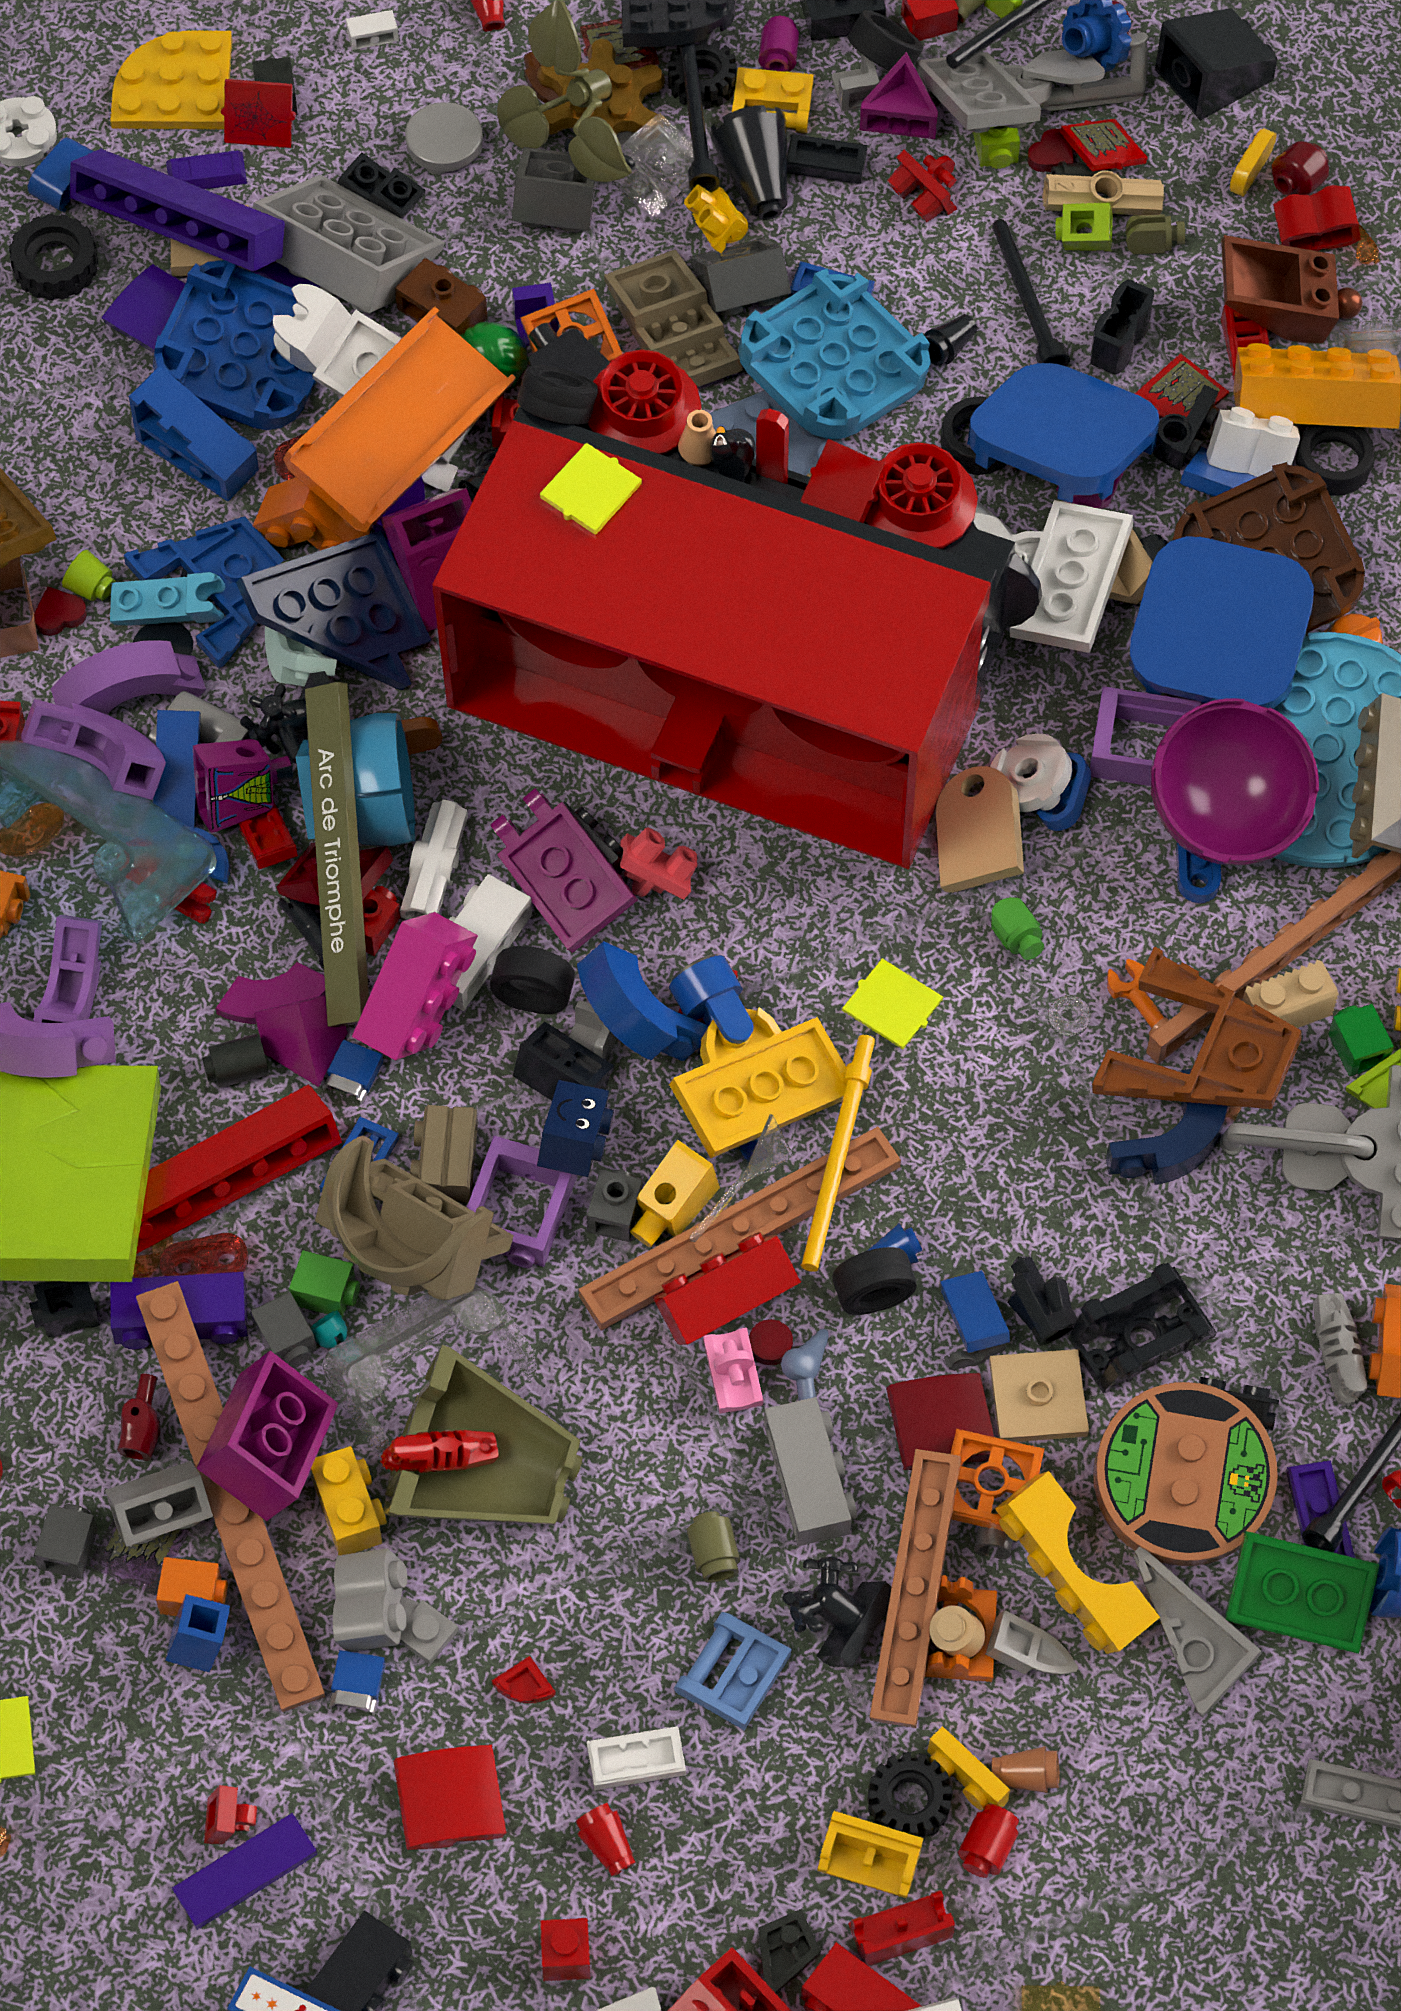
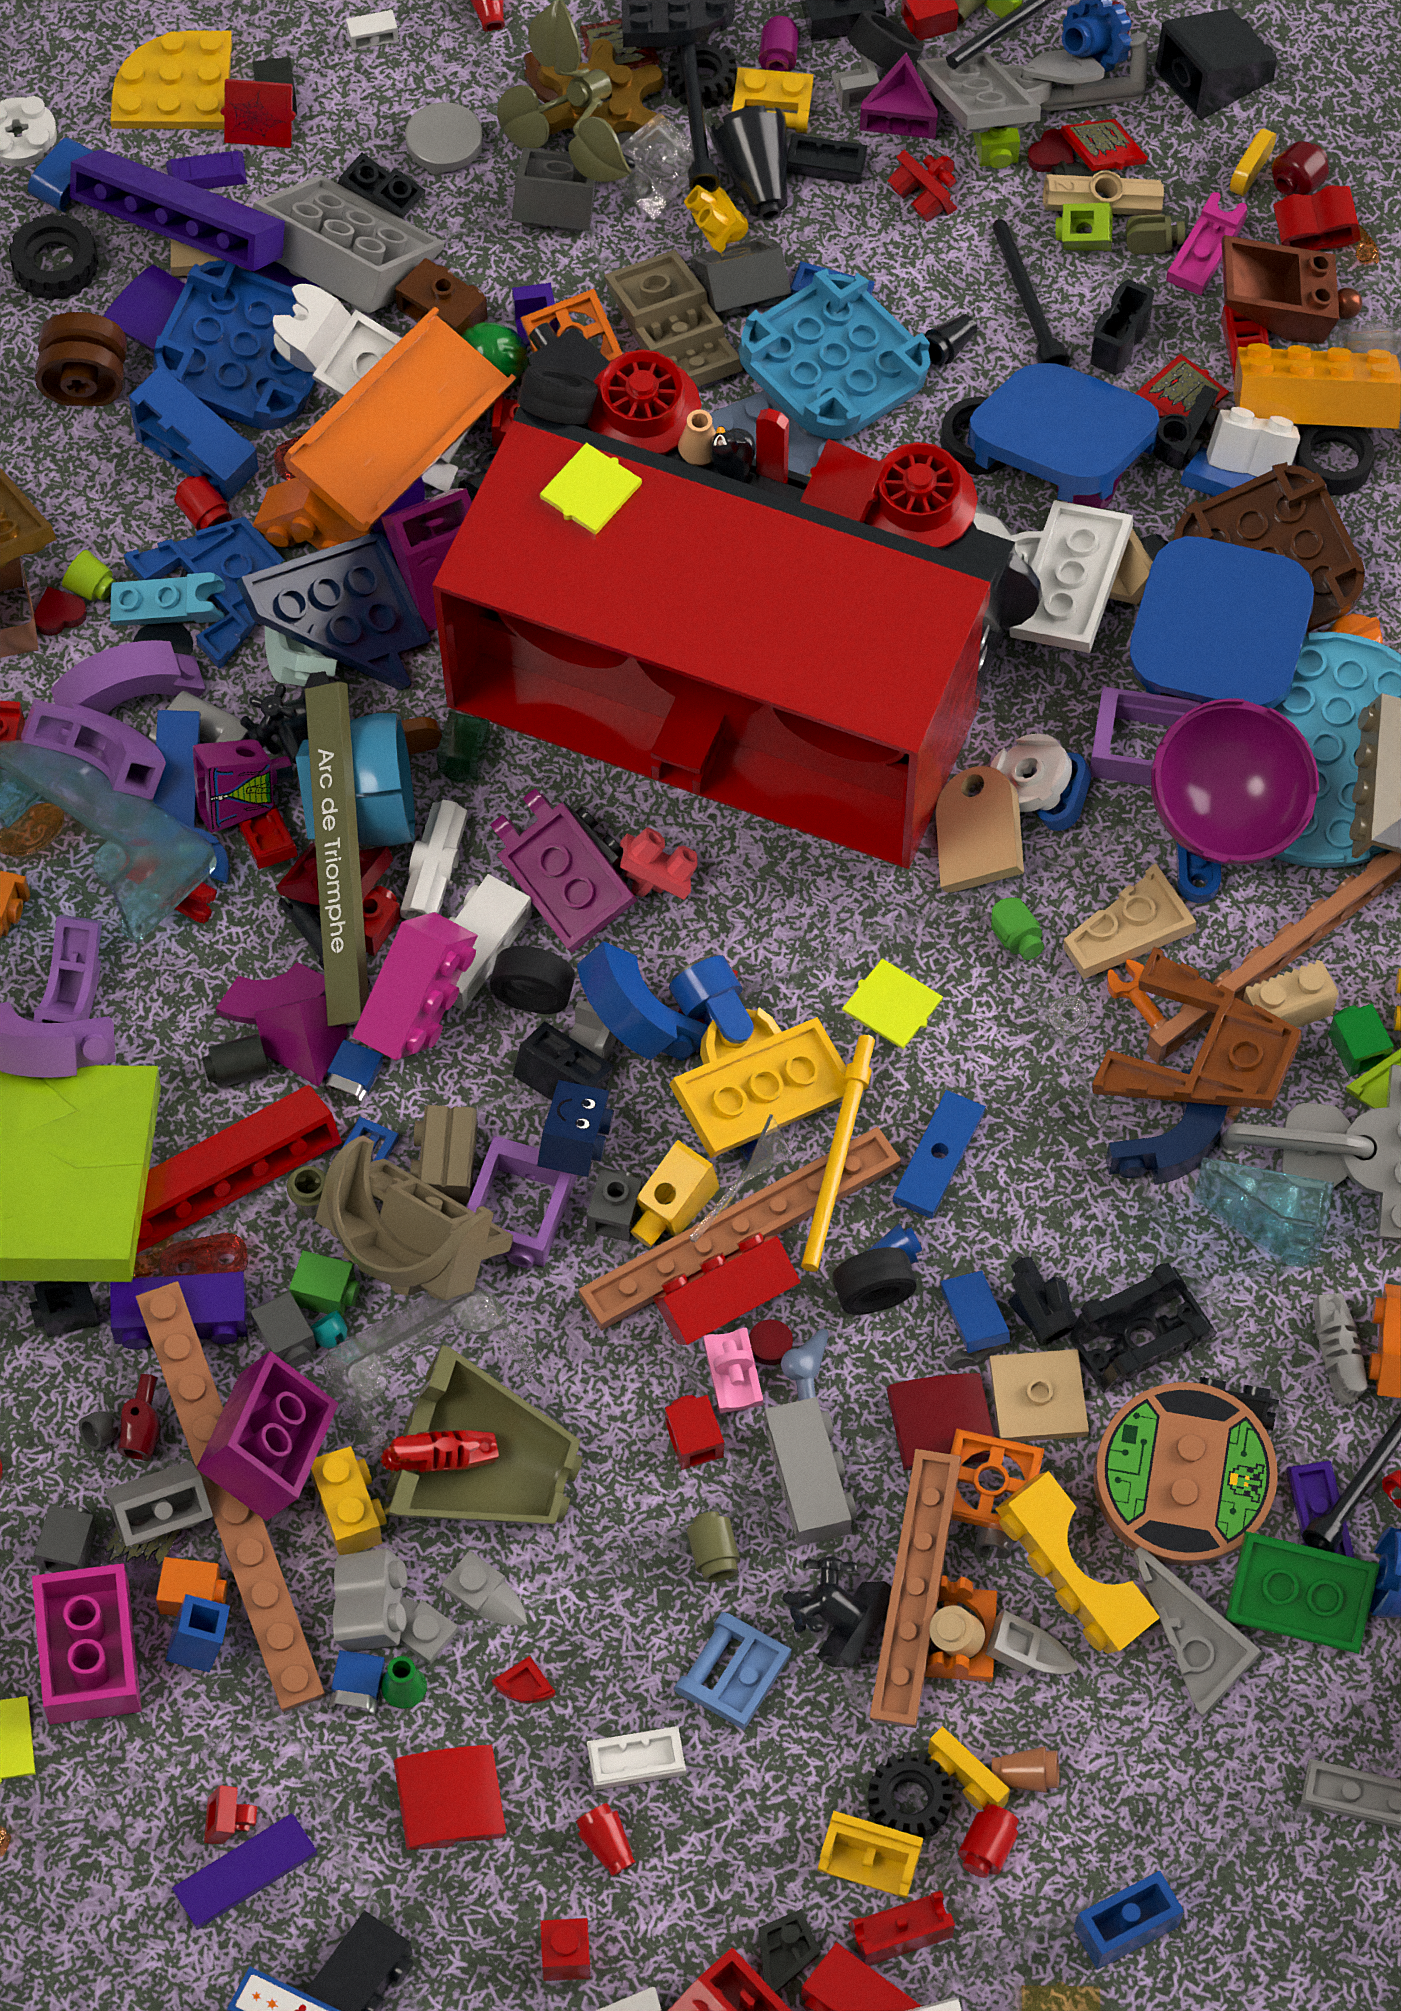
(81, 359): none -> reddish brown wheel
(86, 1644): none -> dark pink brick
(98, 1424): none -> dark grey hinge
(201, 502): none -> red brick
(305, 1189): none -> olive cone
(405, 1691): none -> green cone
(463, 747): none -> clear green brick
(484, 1591): none -> light grey plate
(694, 1431): none -> red brick
(949, 1134): none -> blue tile
(1128, 1920): none -> blue brick
(1140, 919): none -> tan wing
(1203, 247): none -> dark pink plate
(1268, 1207): none -> clear light blue slope

